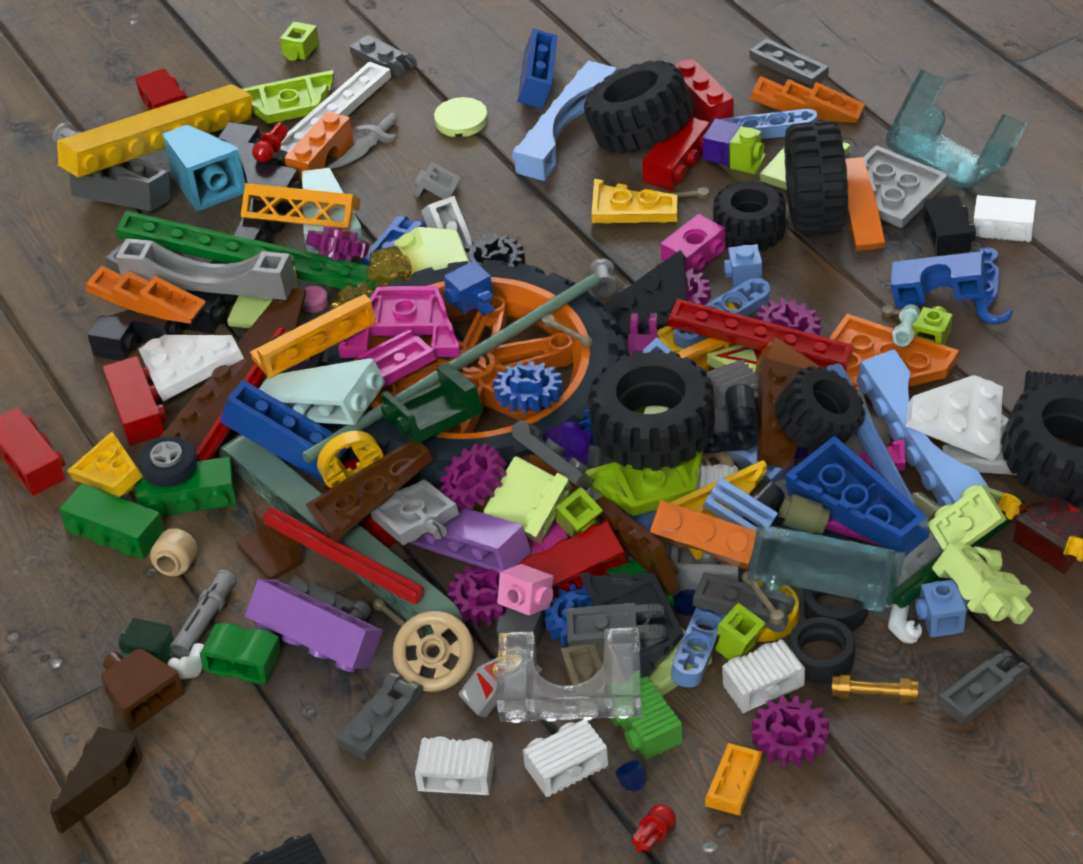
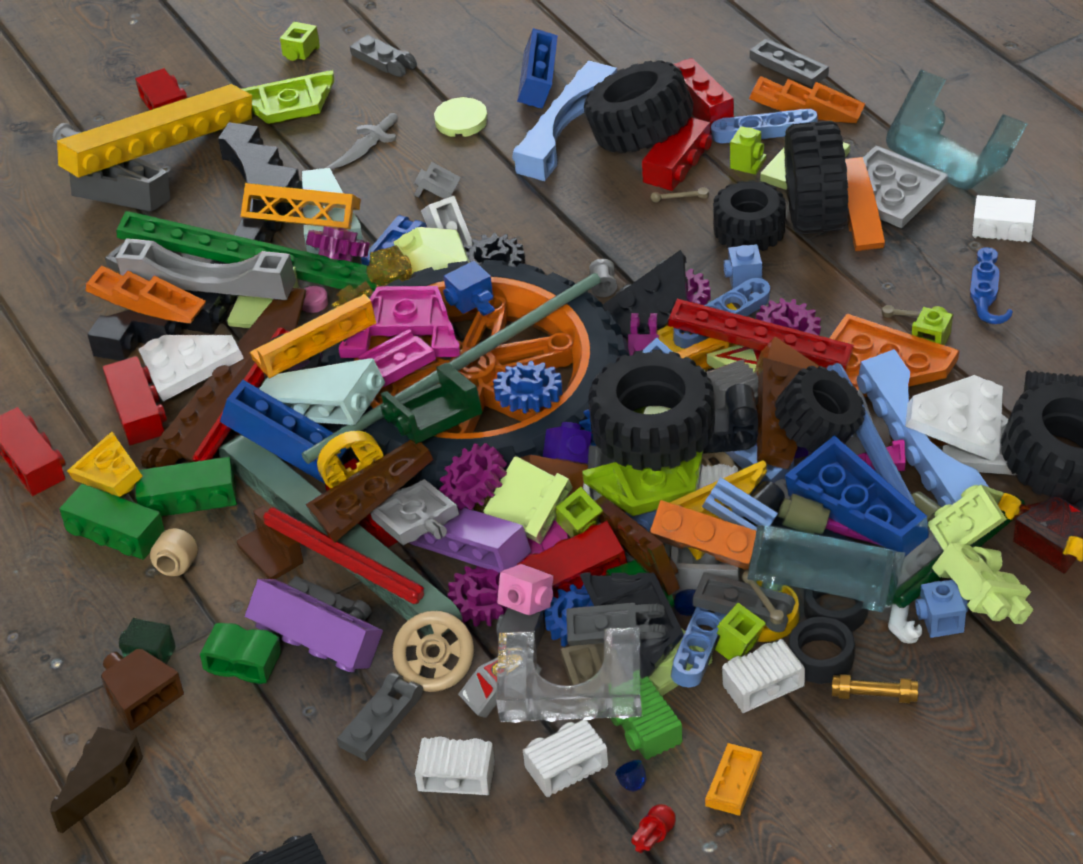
(168, 461): black wheel -> none
(189, 666): white arm -> none
(204, 166): medium azure slope -> none
(209, 603): light grey pin -> none
(270, 143): red axle -> none
(328, 136): orange arch -> none
(341, 101): white plate -> none
(380, 605): dark tan hinge -> none
(548, 321): dark tan hinge -> none
(552, 454): dark grey plate -> none
(629, 206): yellow wing -> none
(698, 240): dark pink brick -> none
(717, 141): dark purple brick -> none
(790, 731): magenta gear -> none
(903, 333): light aqua bar -> none
(917, 277): blue arch -> none
(948, 225): black brick -> none
(982, 687): dark grey hinge -> none

